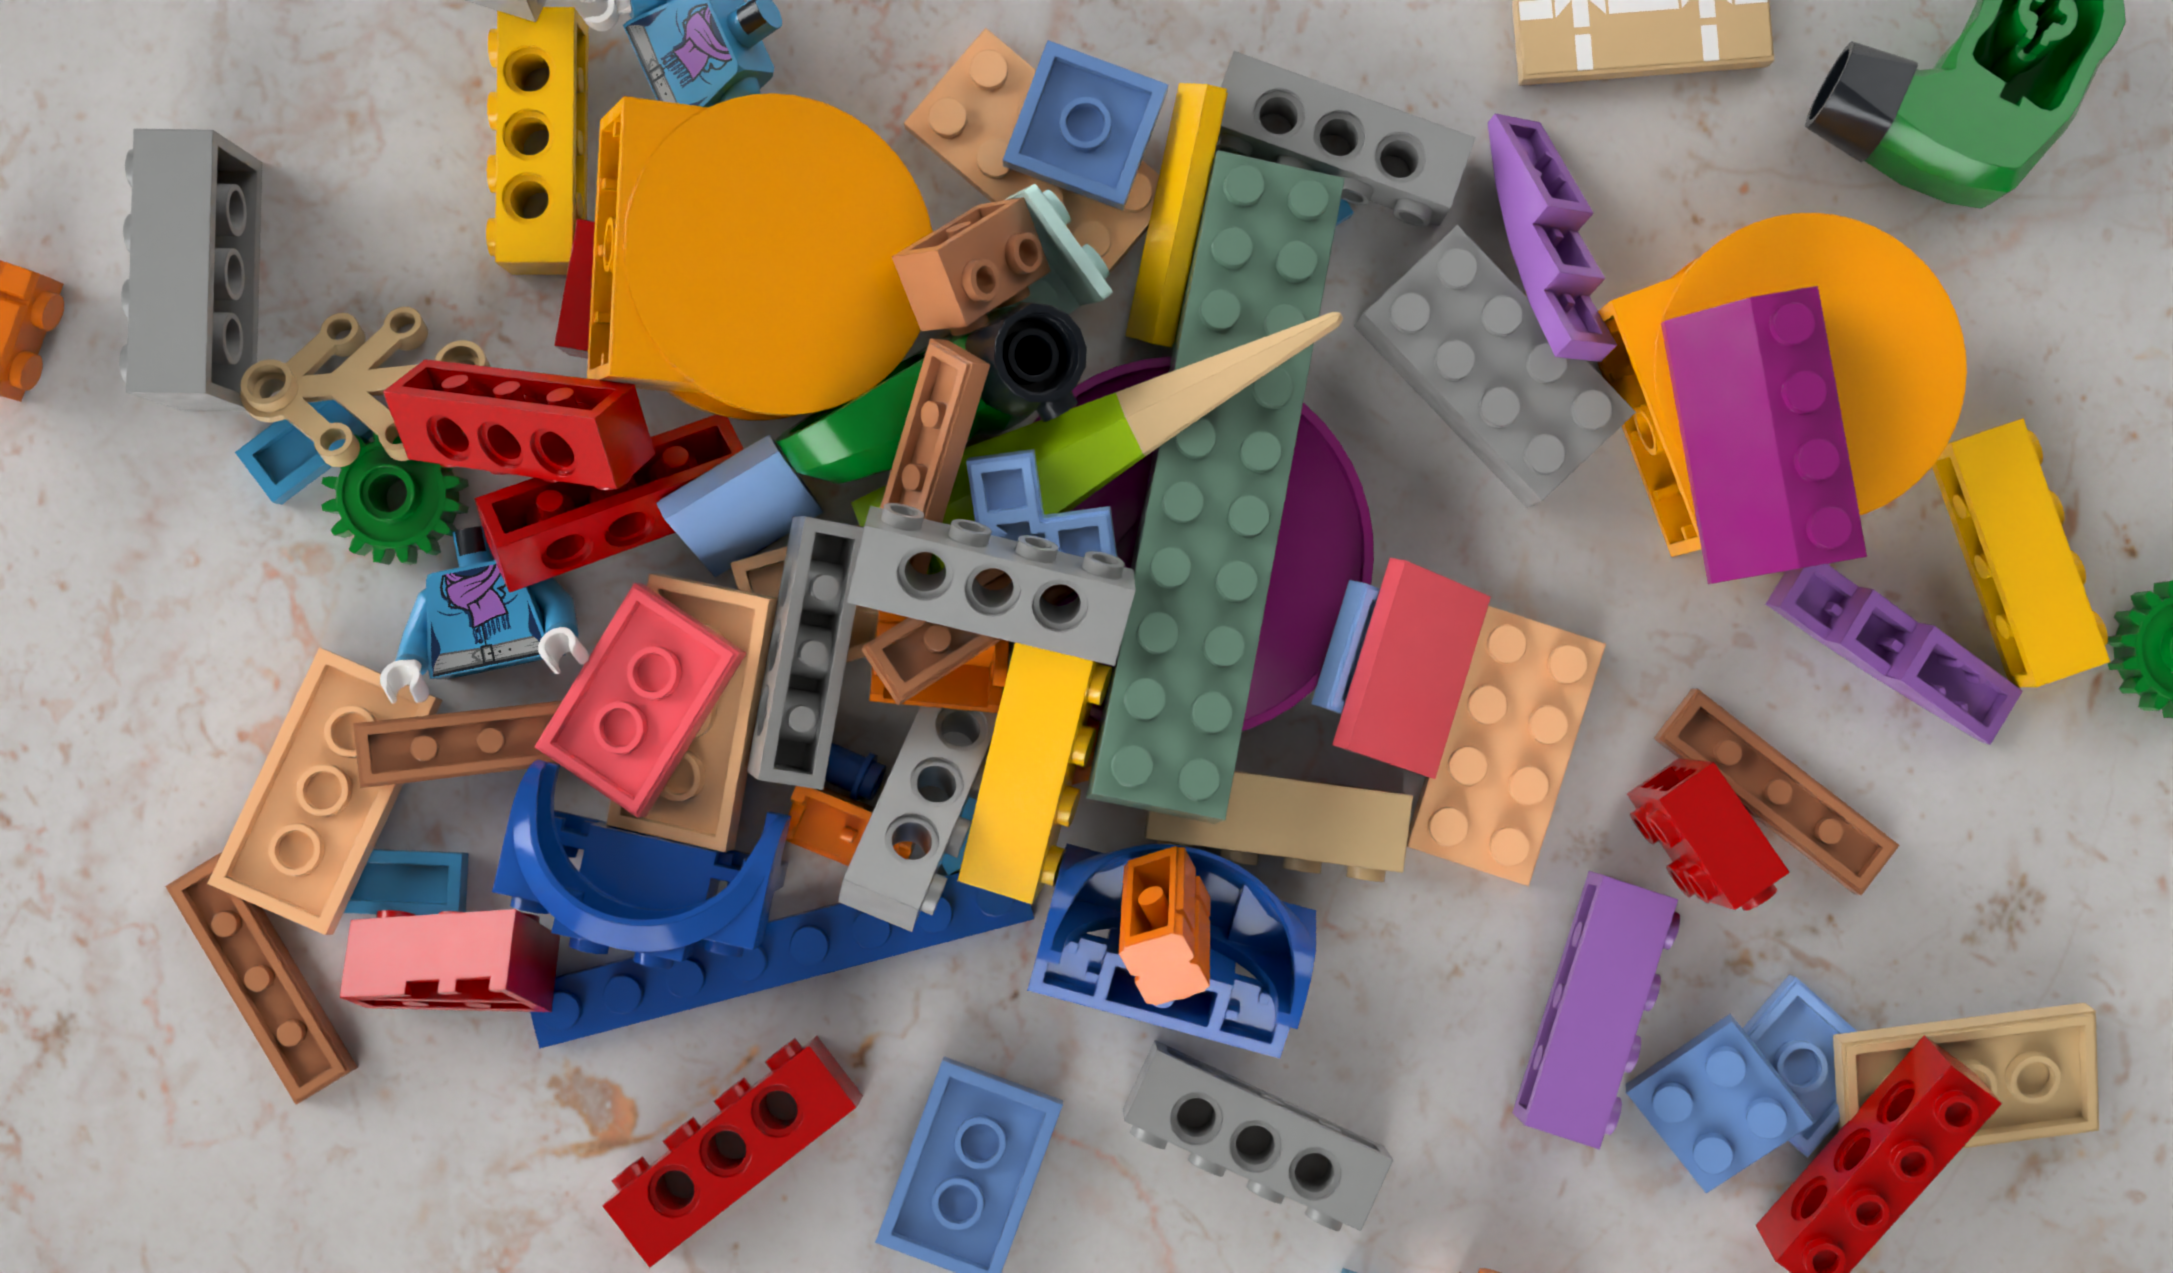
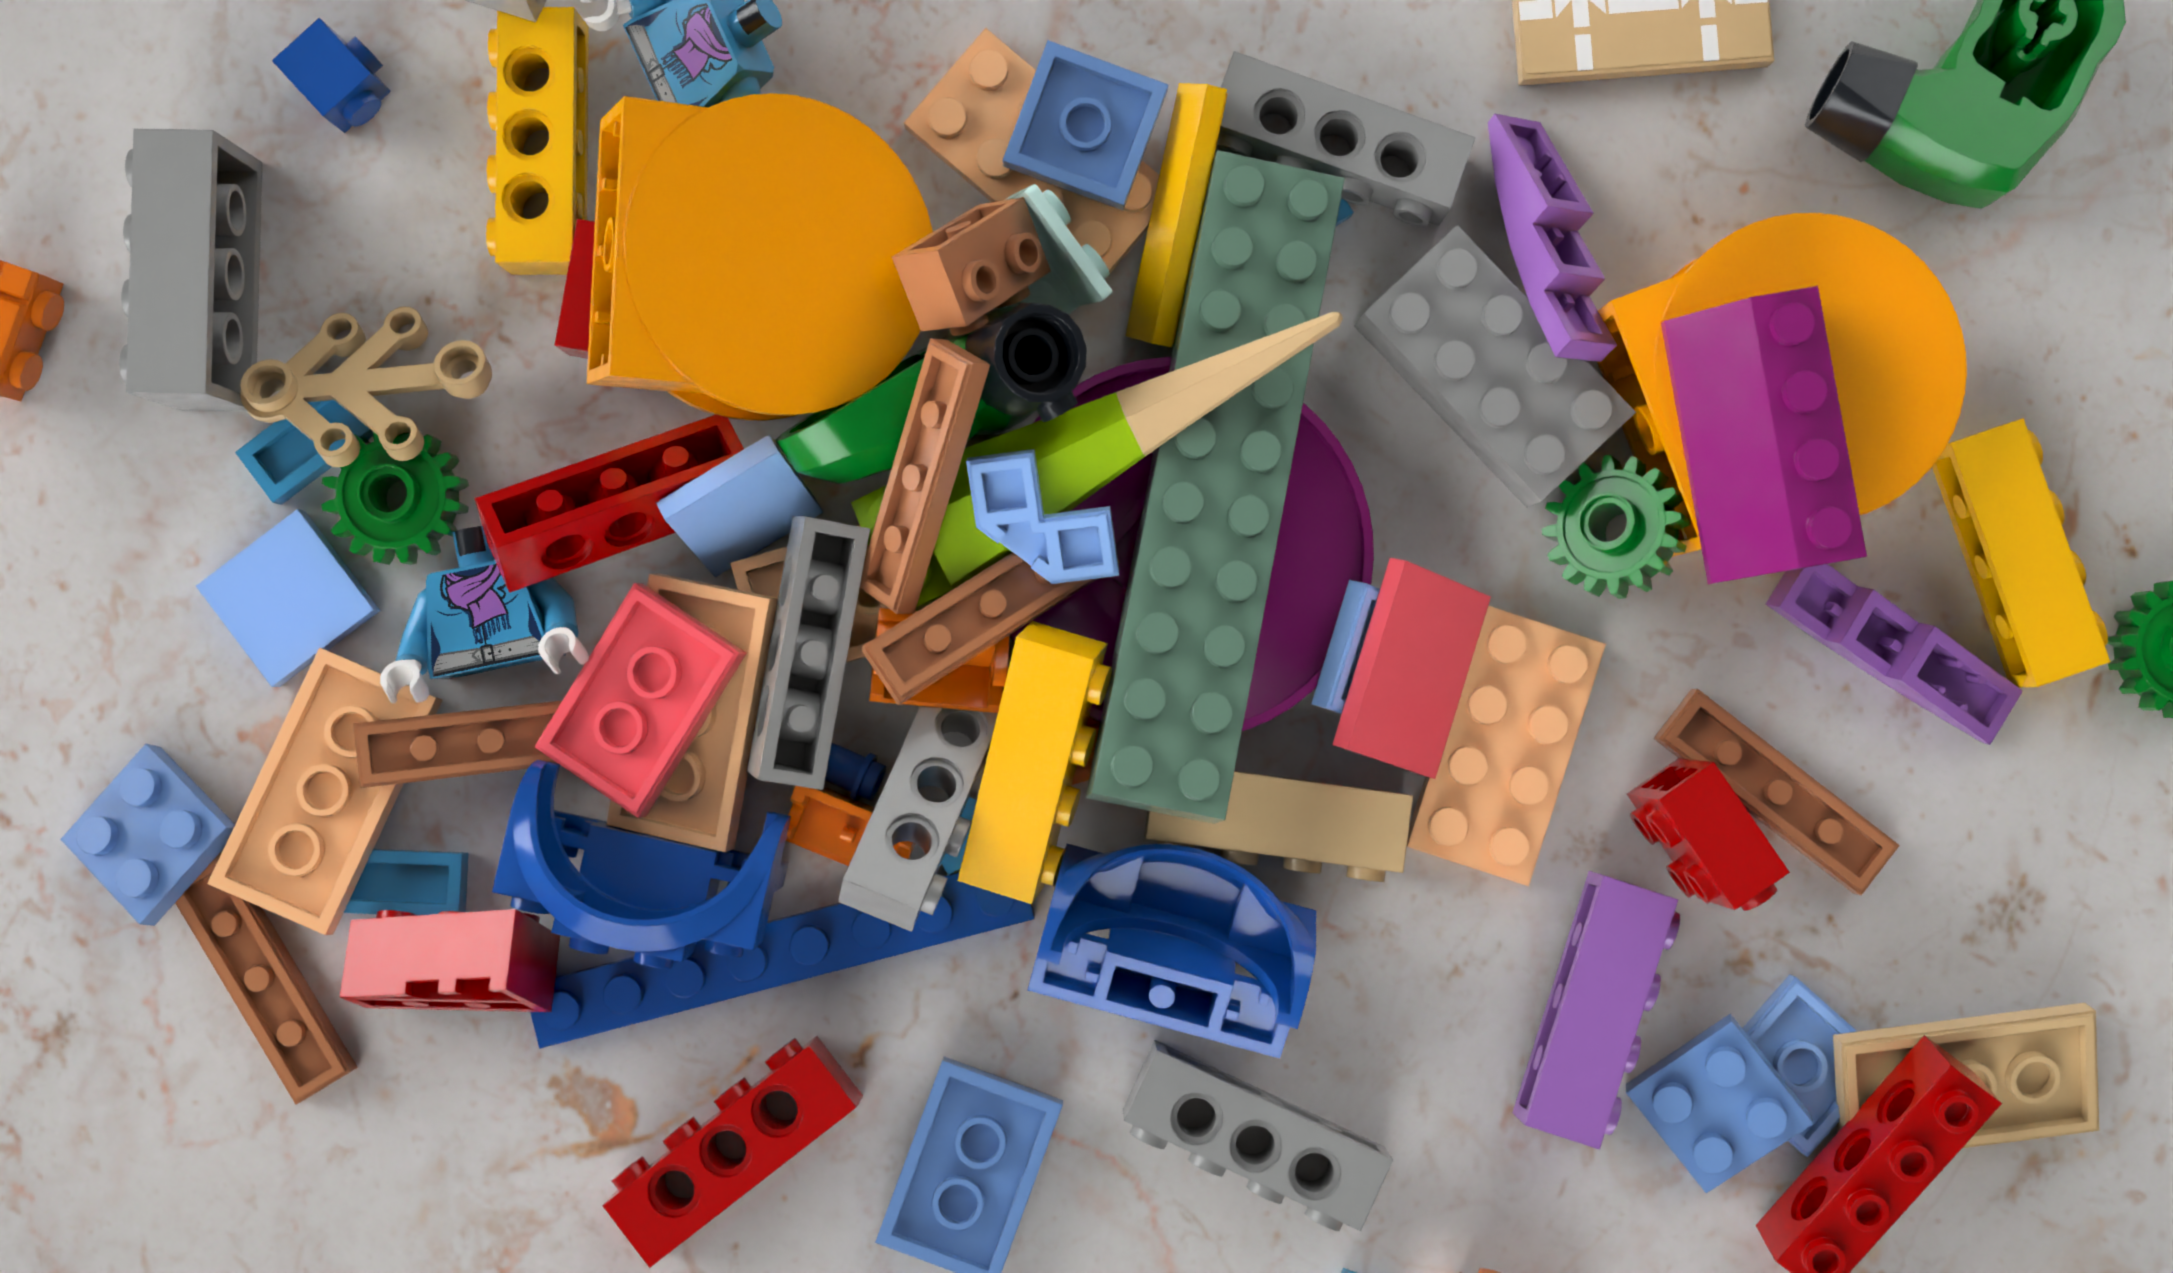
(149, 835): none -> medium blue plate
(287, 598): none -> light blue tile
(334, 75): none -> blue brick
(521, 423): red brick -> none
(1018, 613): light grey brick -> none
(1165, 926): orange brick -> none
(1644, 544): none -> green gear

